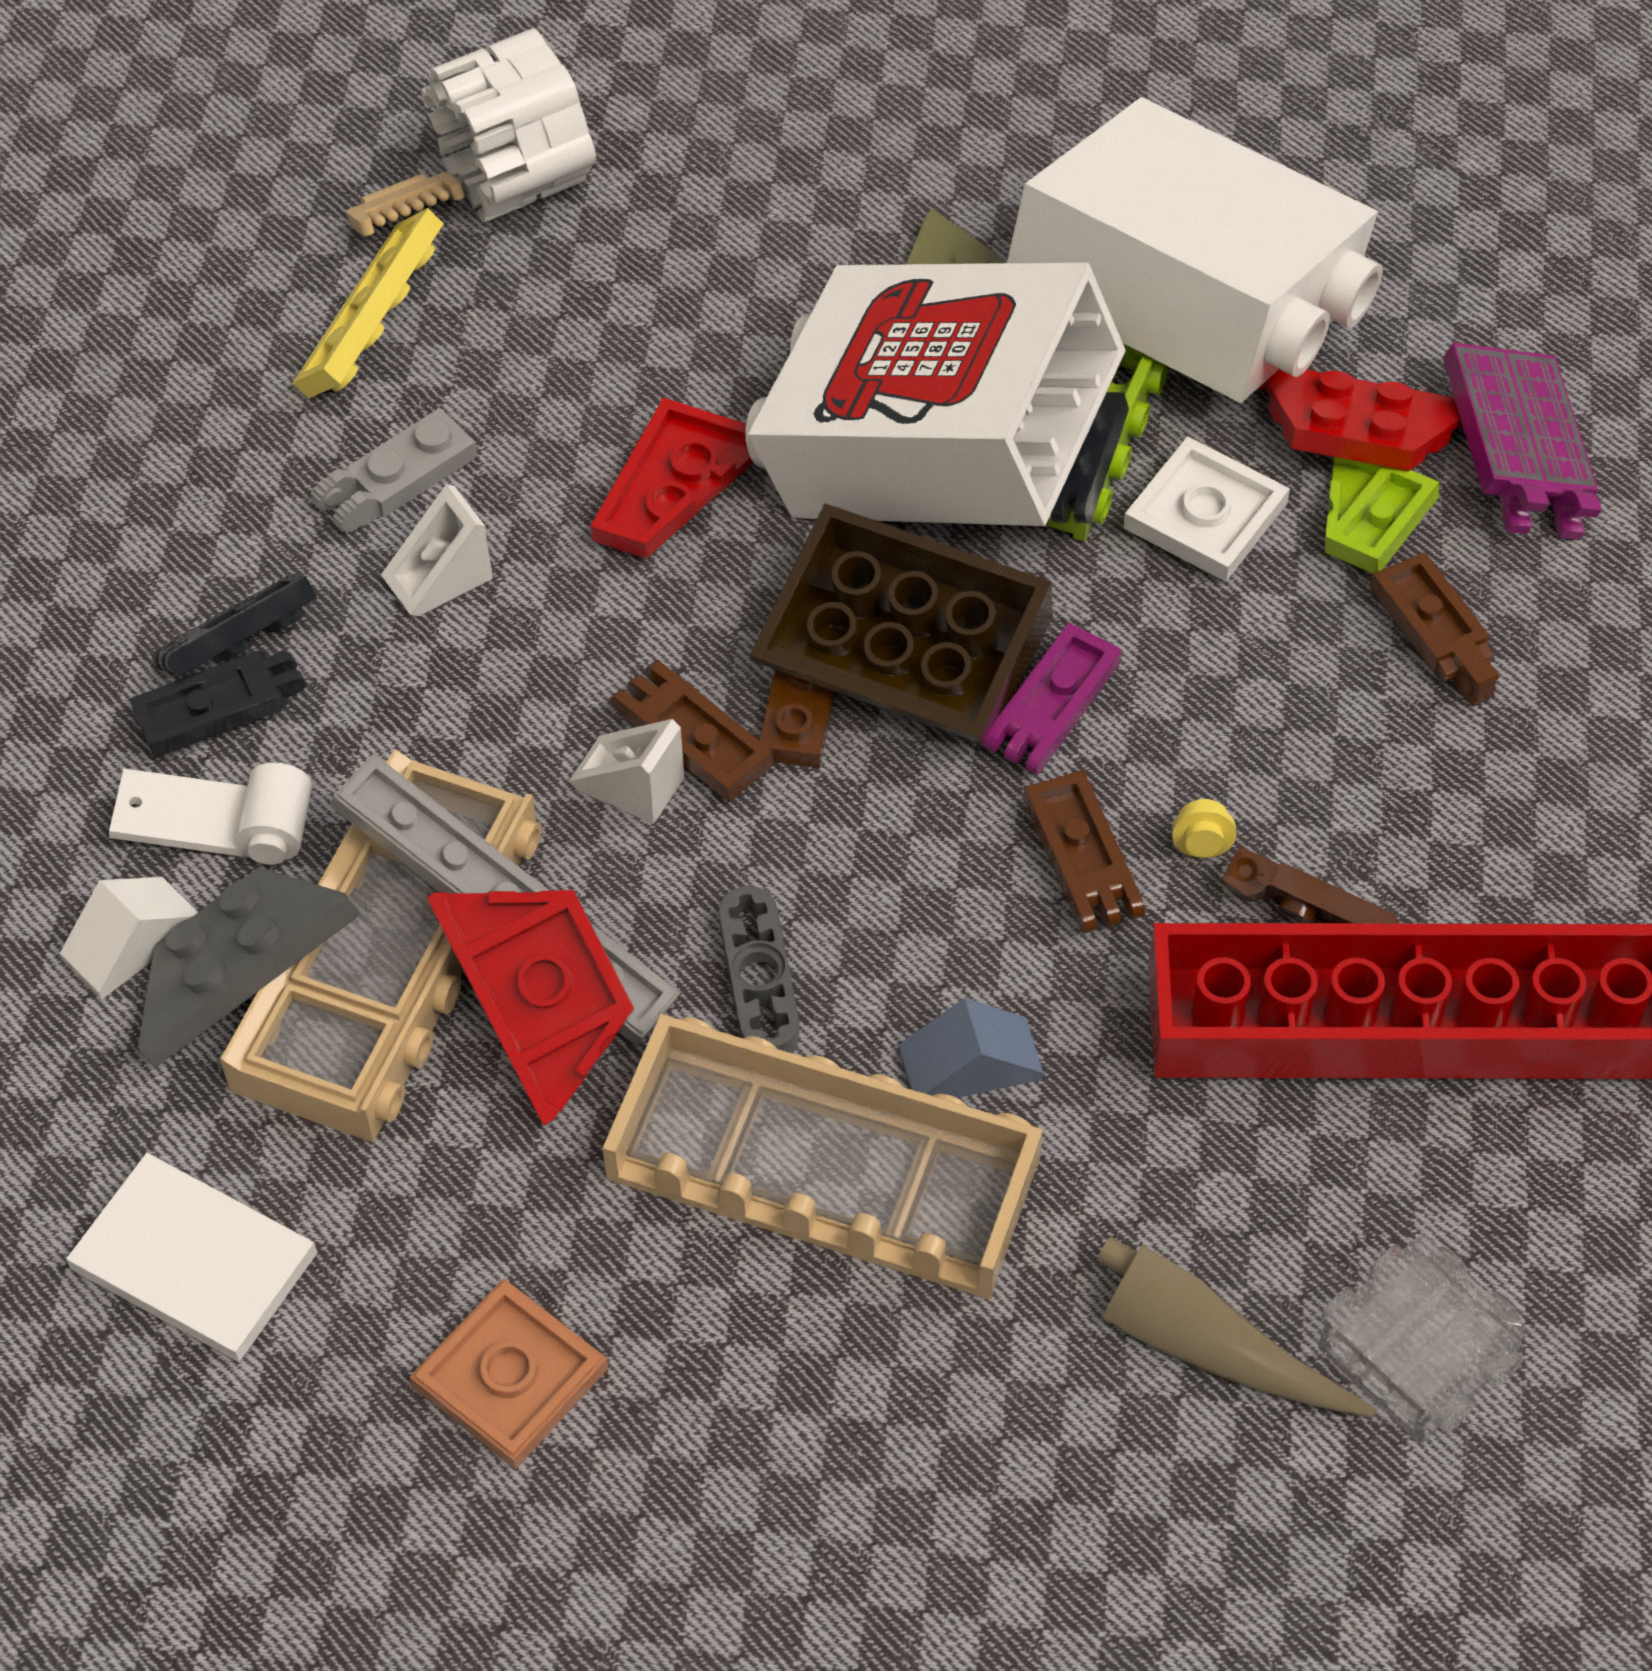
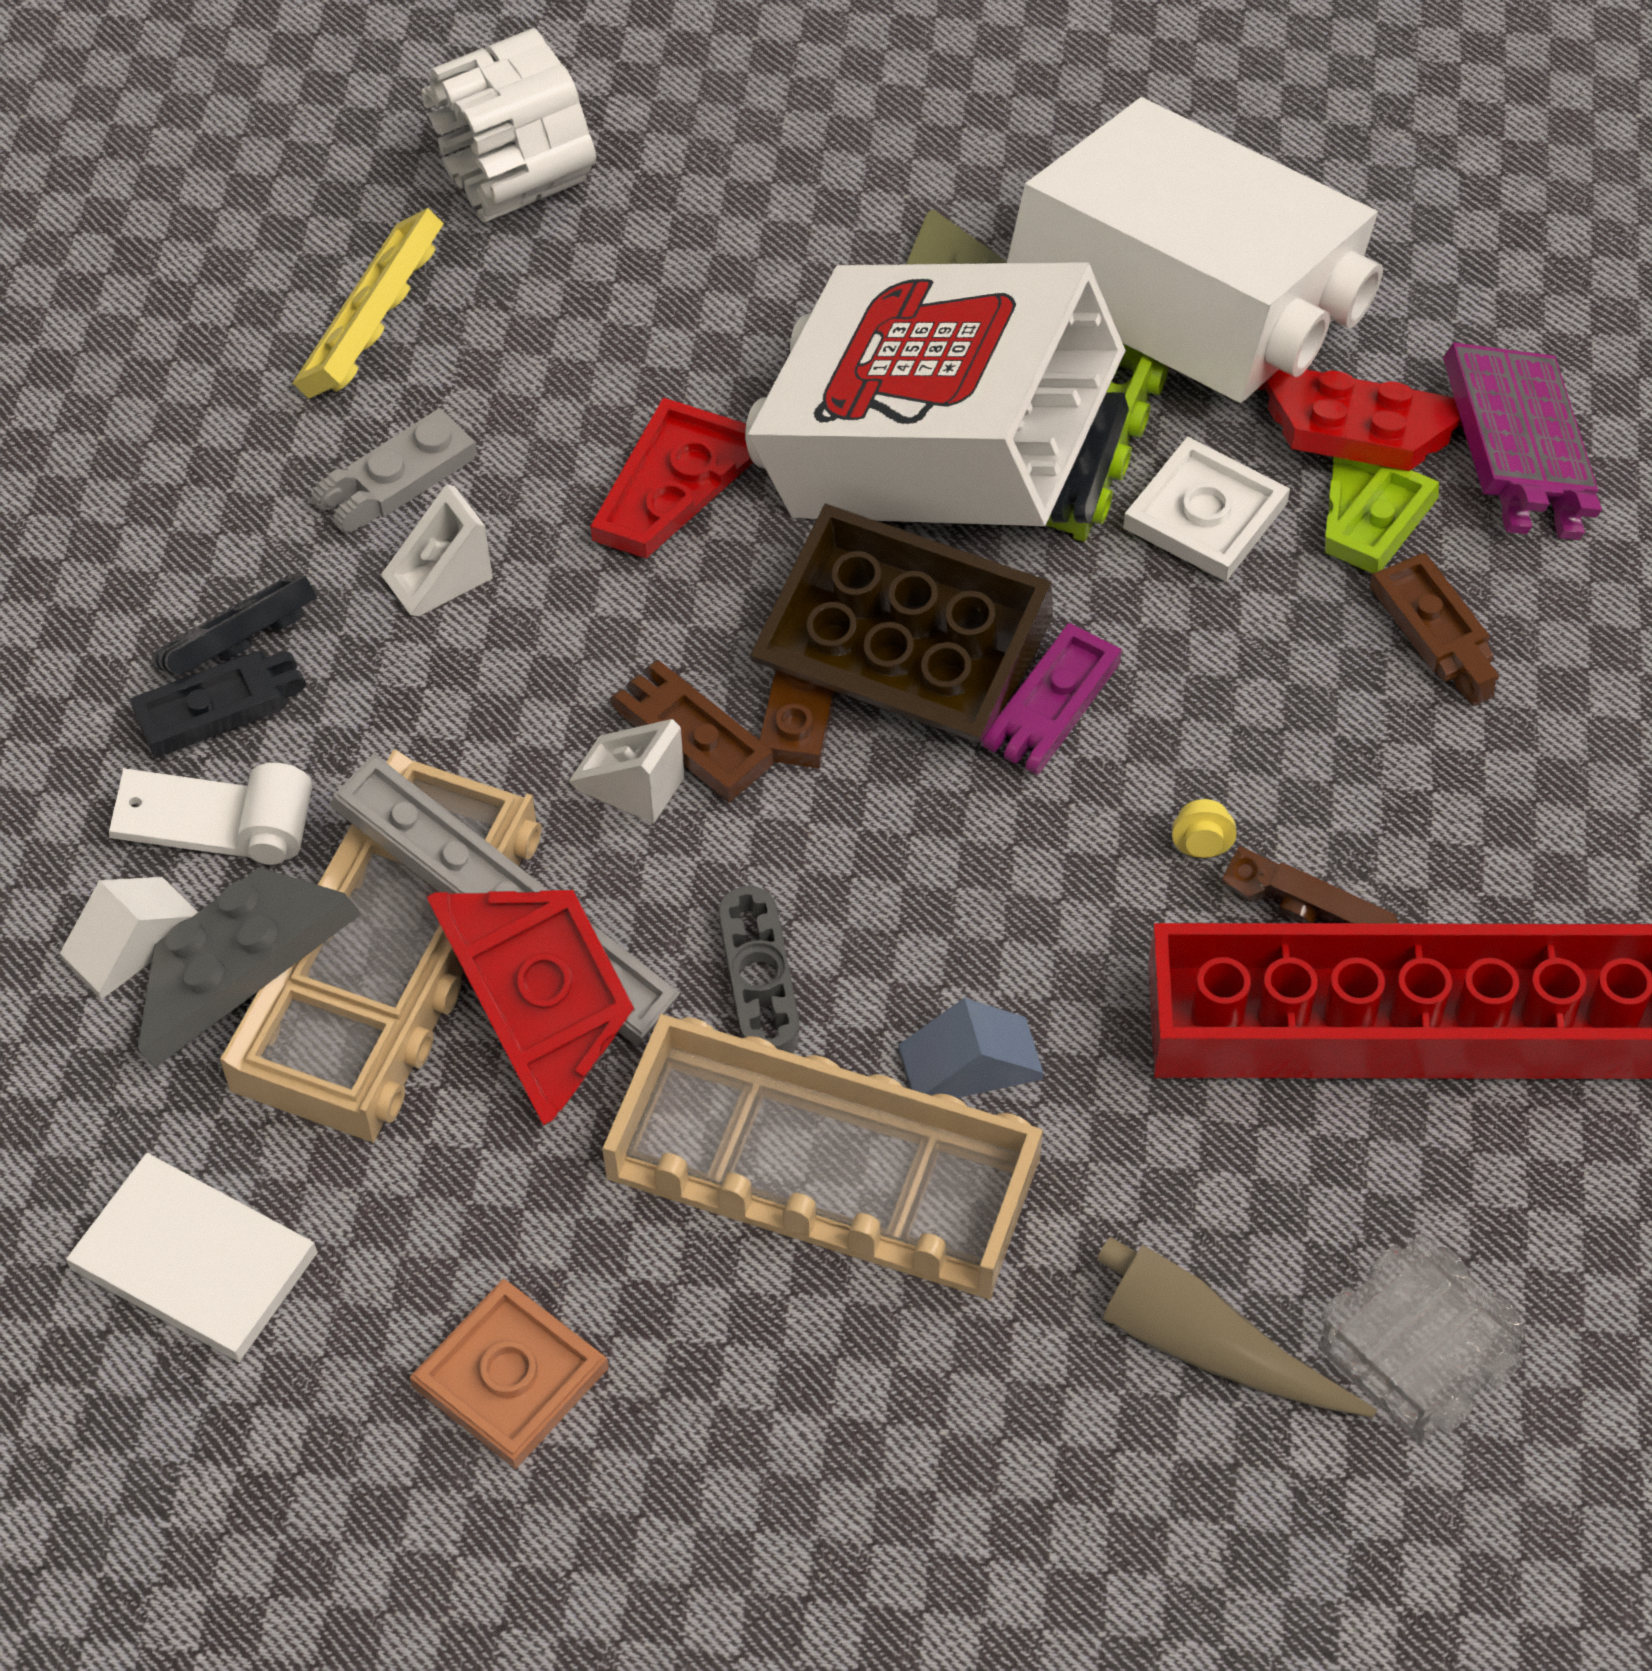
(401, 198): tan piece -> none
(1082, 850): reddish brown hinge -> none

